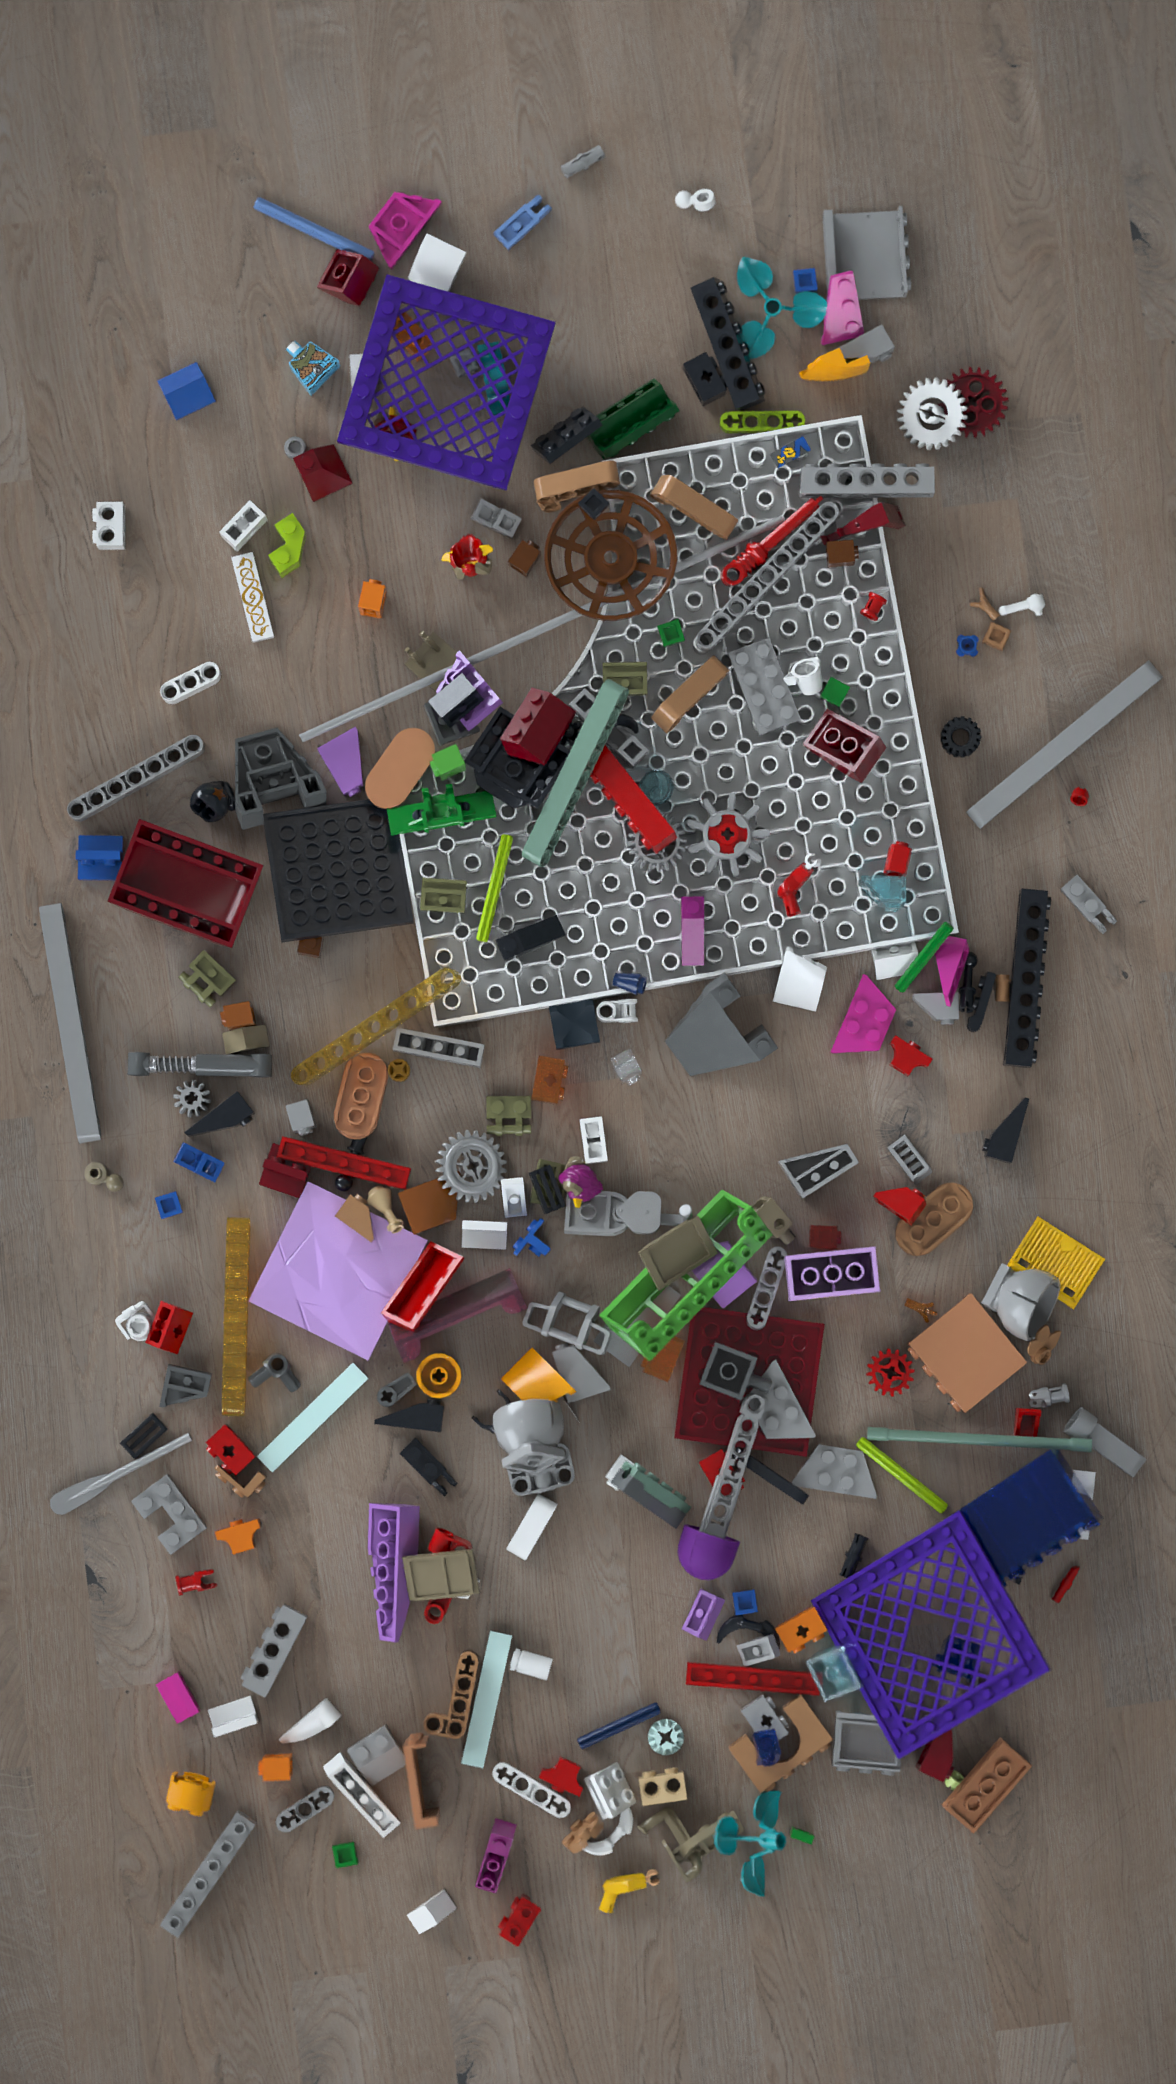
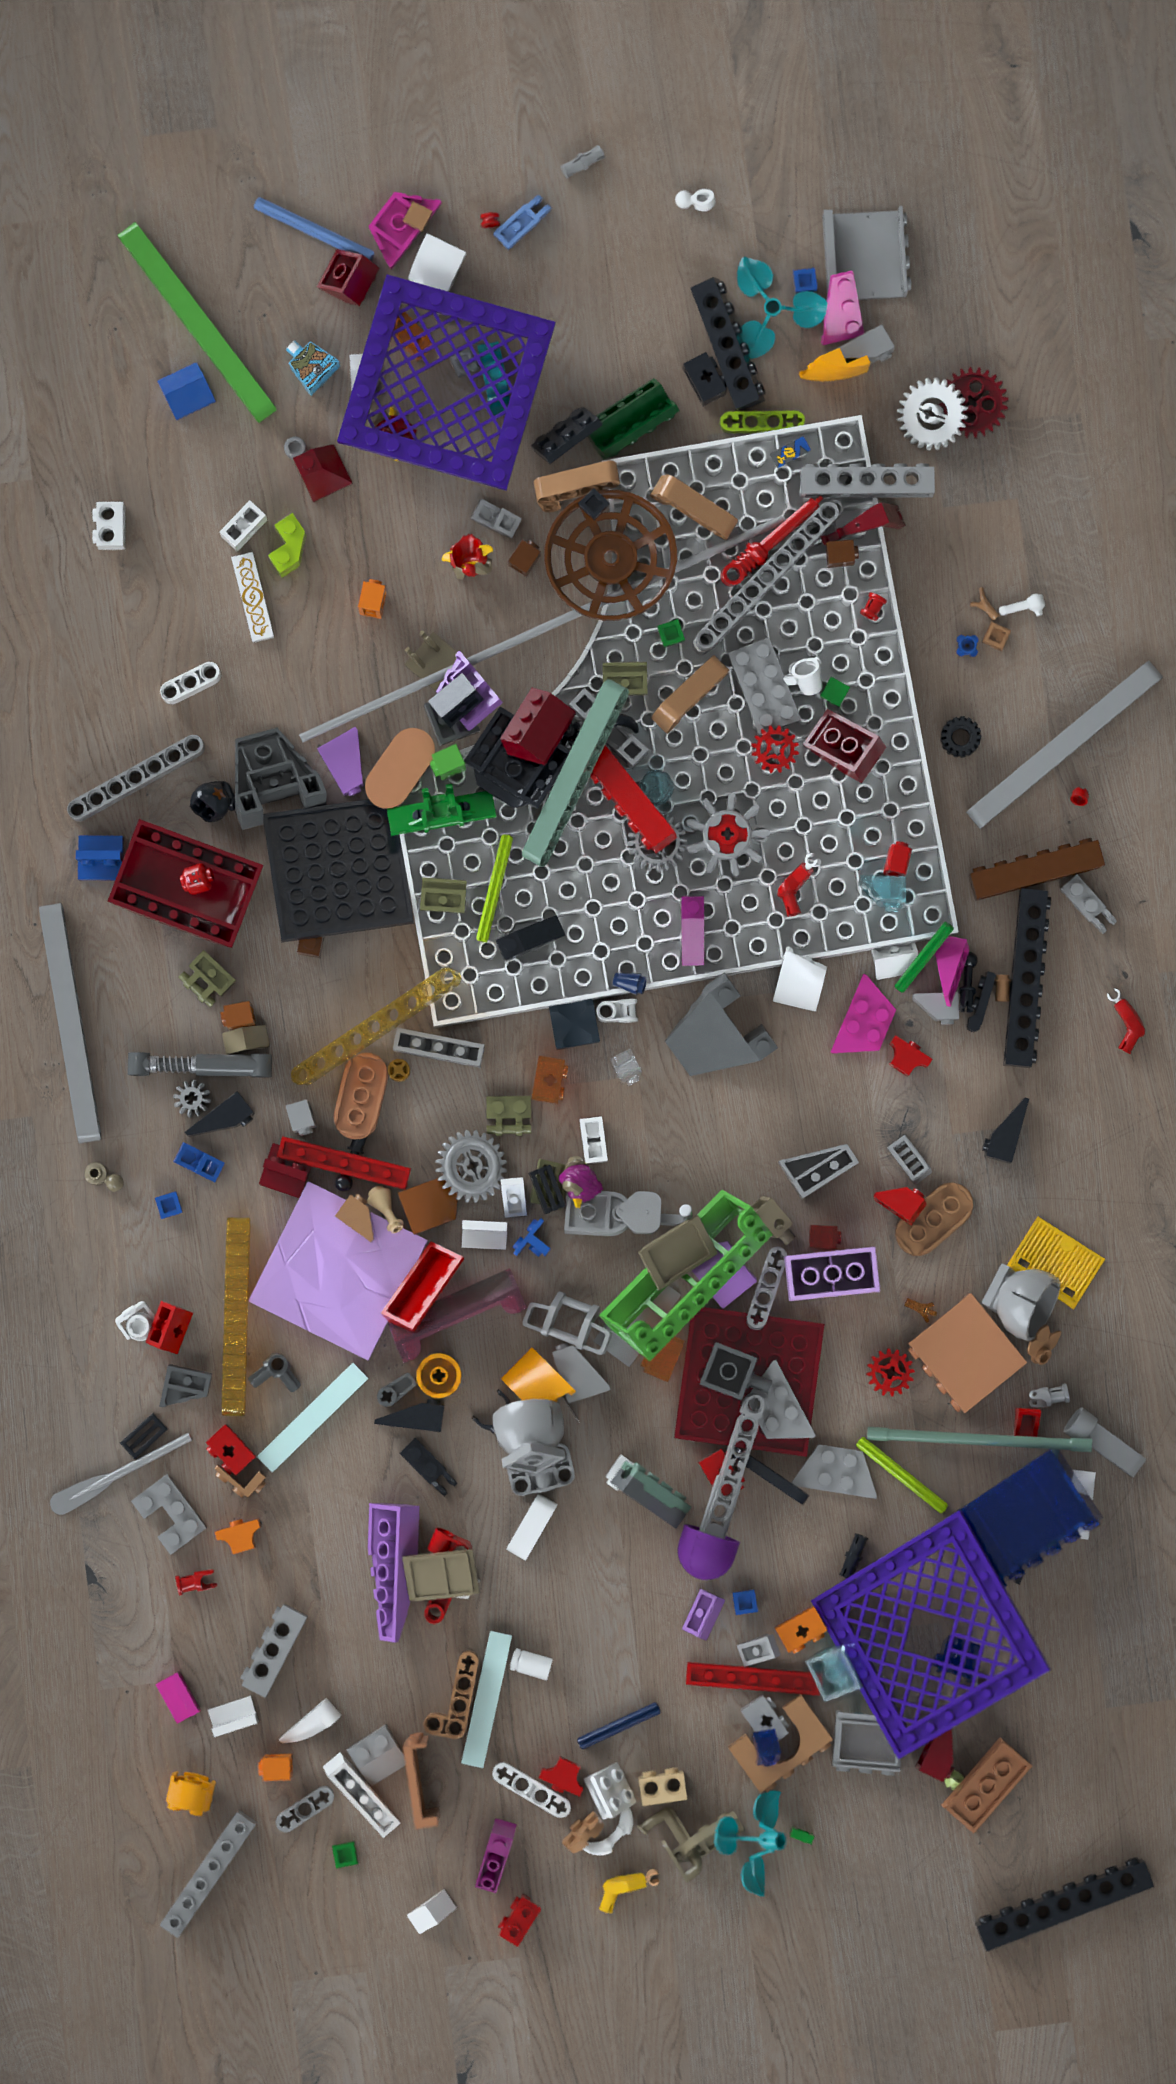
(197, 322): none -> bright green beam
(197, 879): none -> red head
(417, 216): none -> medium nougat tile
(490, 220): none -> red bush
(664, 1726): light aqua gear -> none
(739, 1622): black piece -> none
(787, 740): none -> red gear
(1036, 870): none -> reddish brown brick
(1065, 1584): red piece -> none
(1131, 1020): none -> red arm
(1140, 1882): none -> black brick

